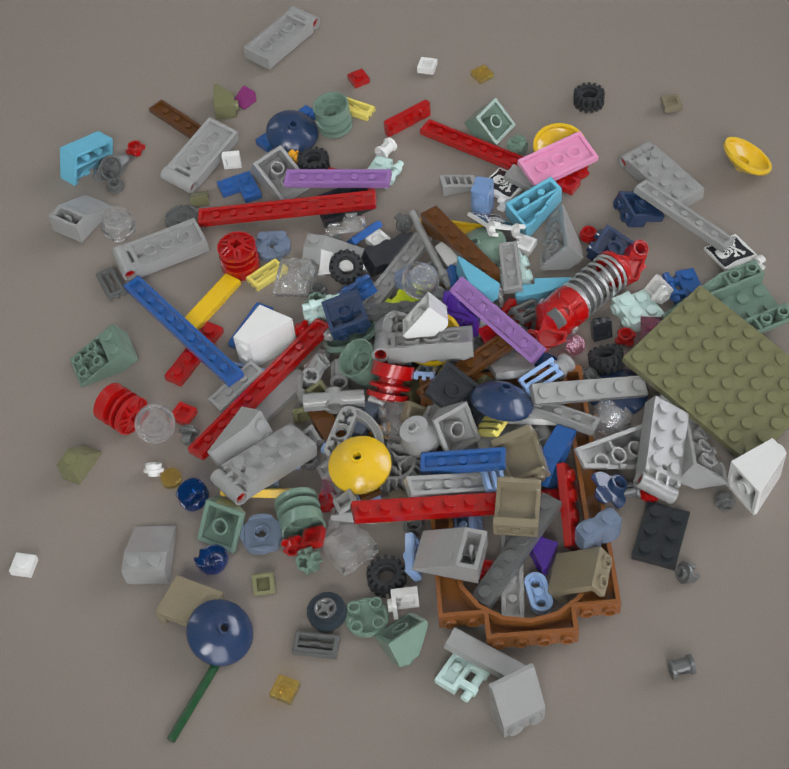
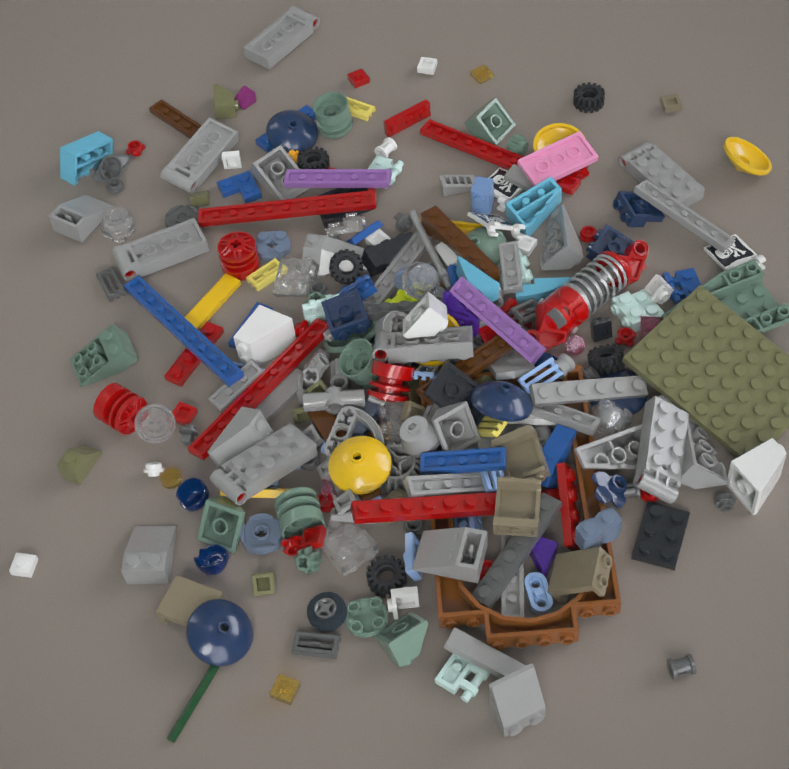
(685, 574): dark grey plate -> none

